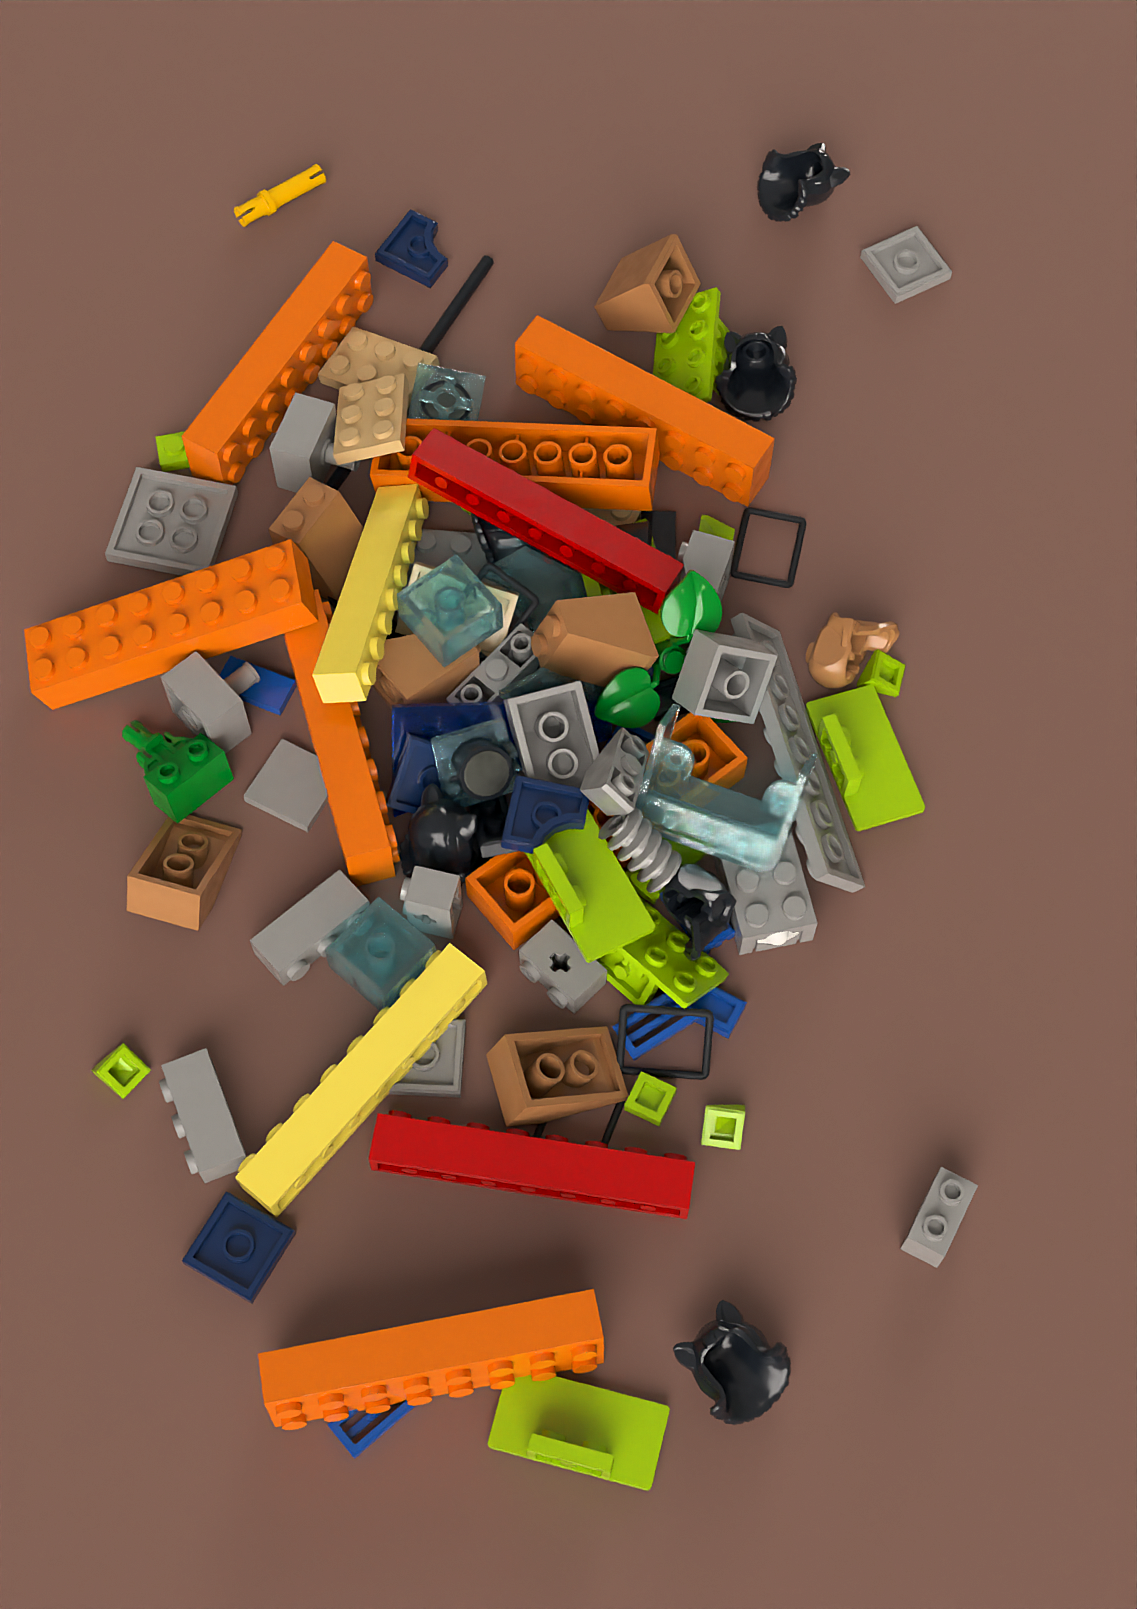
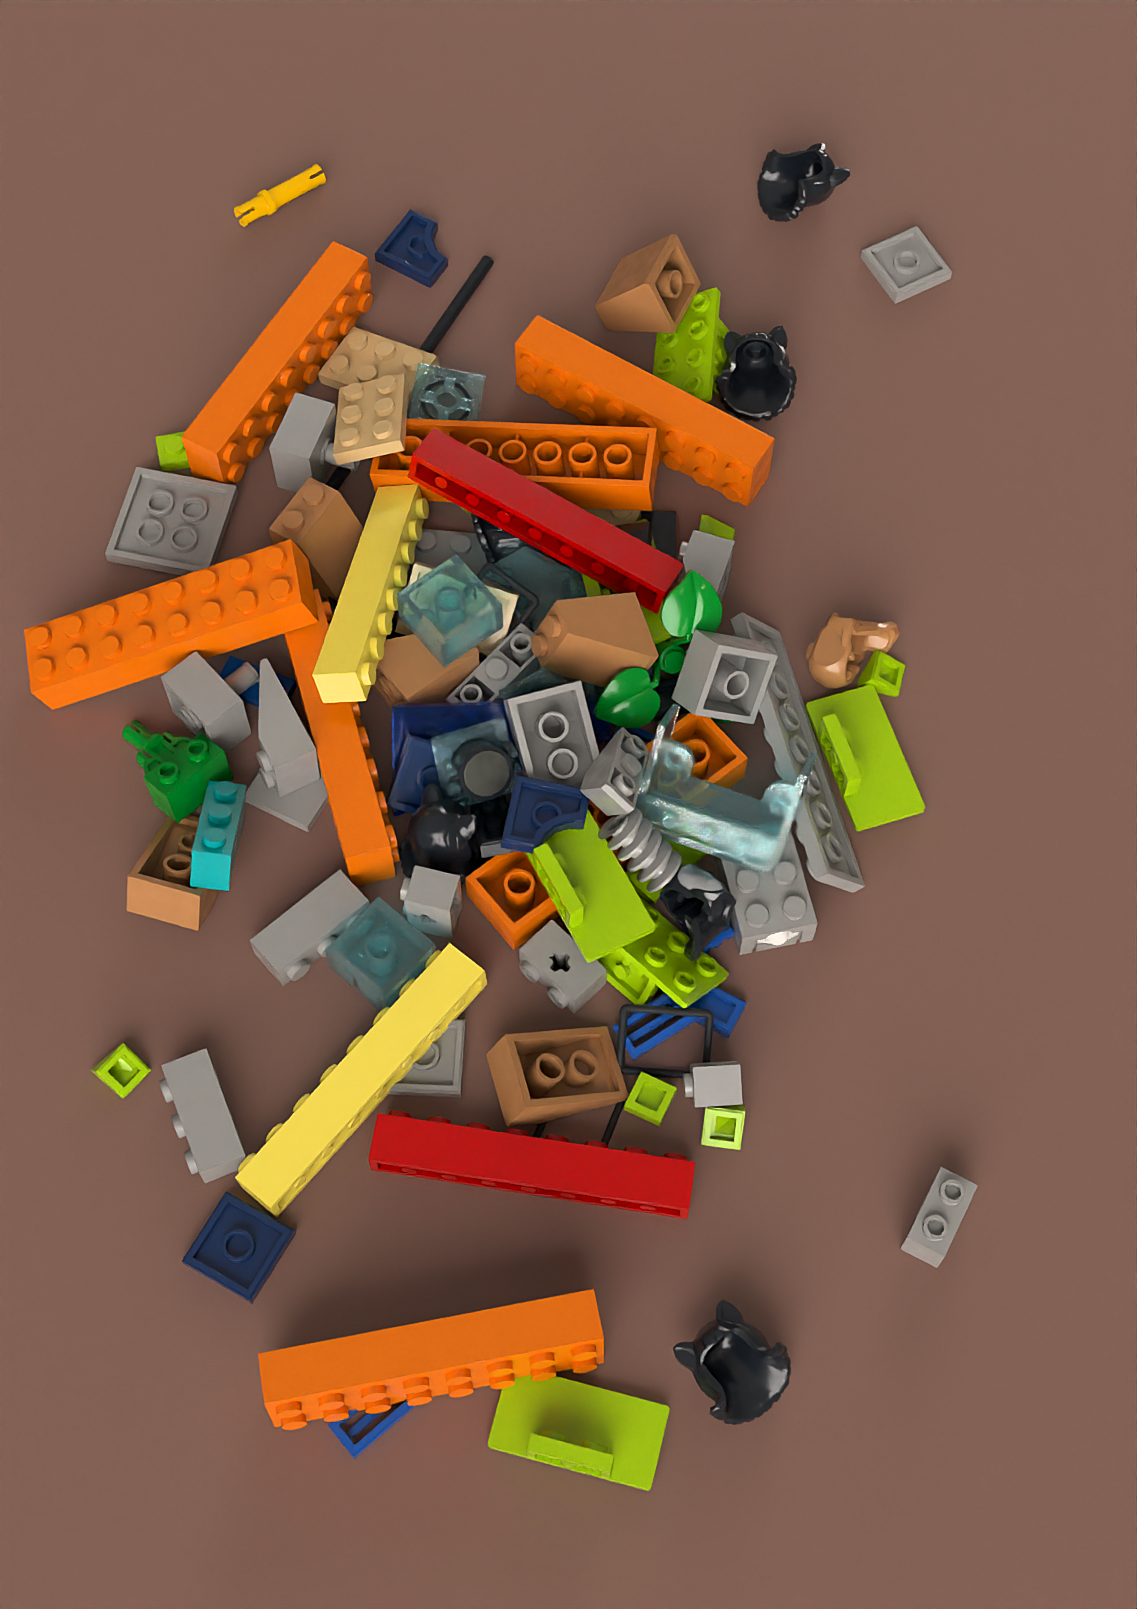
(218, 835): none -> teal brick
(286, 749): none -> light grey slope
(713, 1084): none -> light grey brick
(796, 553): black piece -> none

